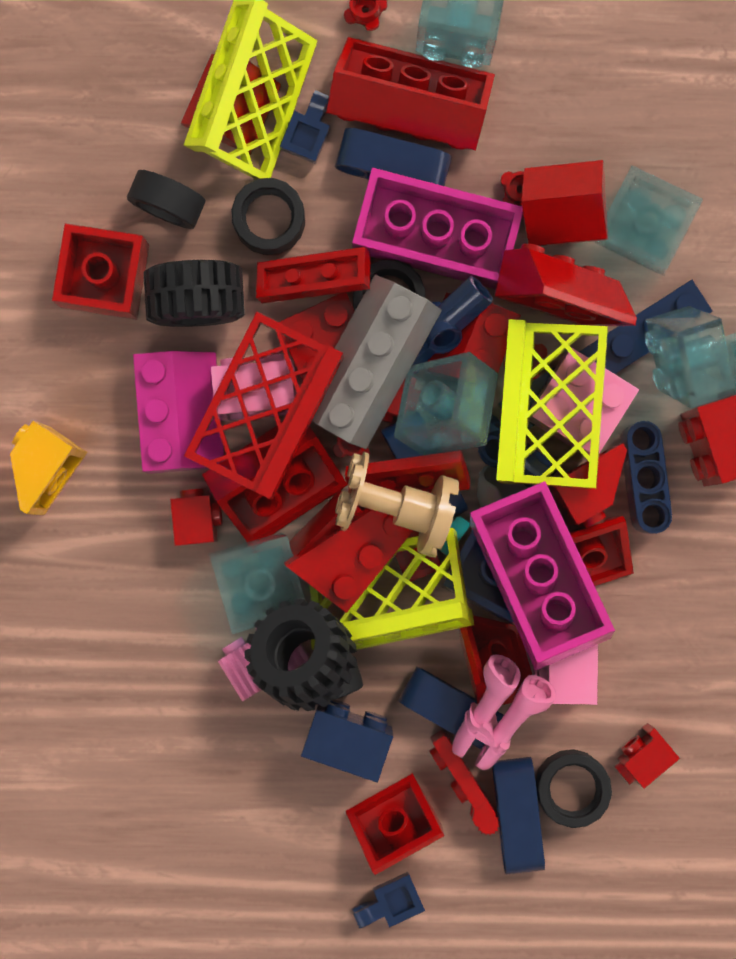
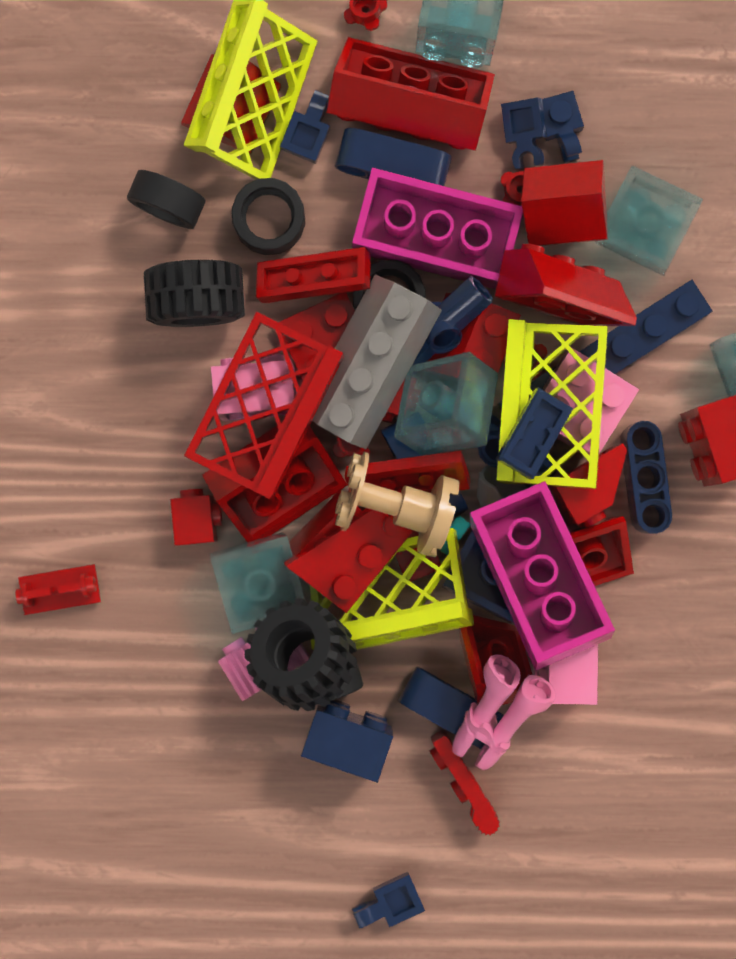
(42, 465): yellow slope -> none
(58, 589): none -> red hinge
(100, 271): red brick -> none
(171, 403): dark pink slope -> none
(394, 824): red slope -> none
(518, 815): dark blue beam -> none
(523, 125): none -> dark blue plate
(534, 433): none -> dark blue plate
(562, 122): none -> dark blue plate
(601, 798): black tyre -> none
(645, 757): red brick -> none
(690, 356): clear light blue brick -> none

